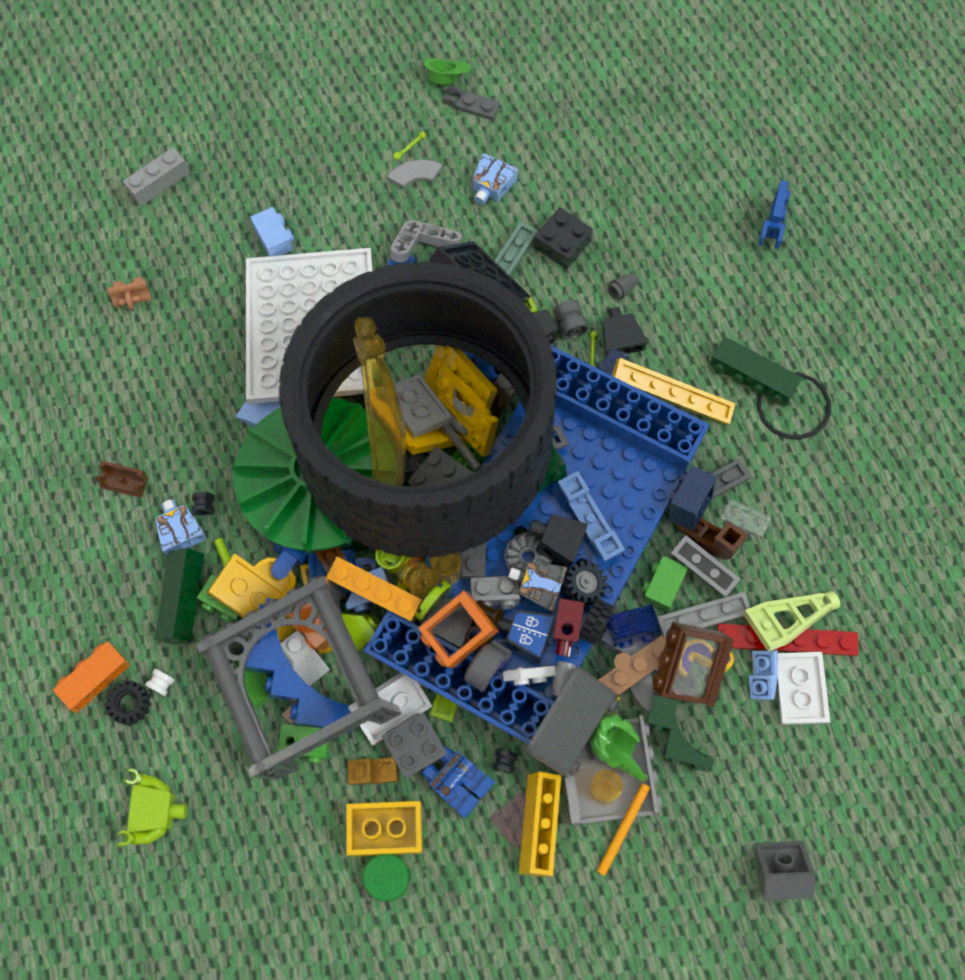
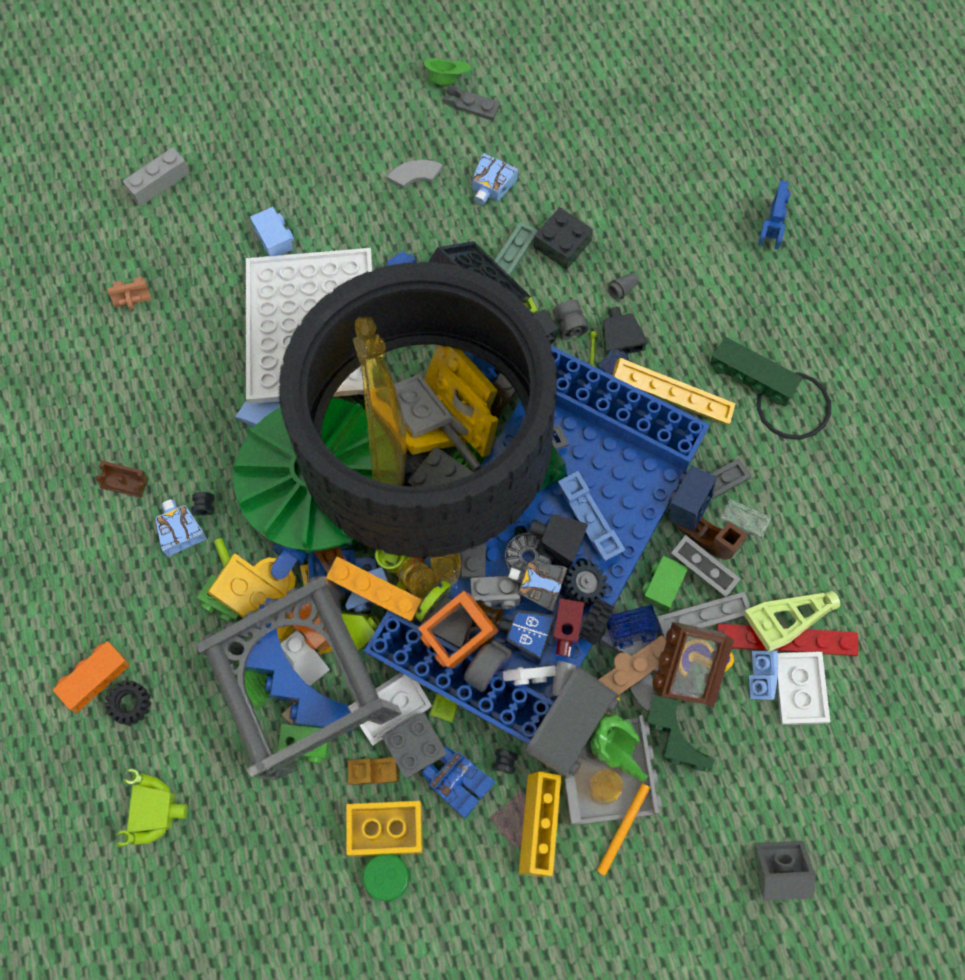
(159, 682): white wheel -> none
(179, 596): dark green brick -> none
(397, 155): lime hinge -> none
(420, 233): light grey beam -> none

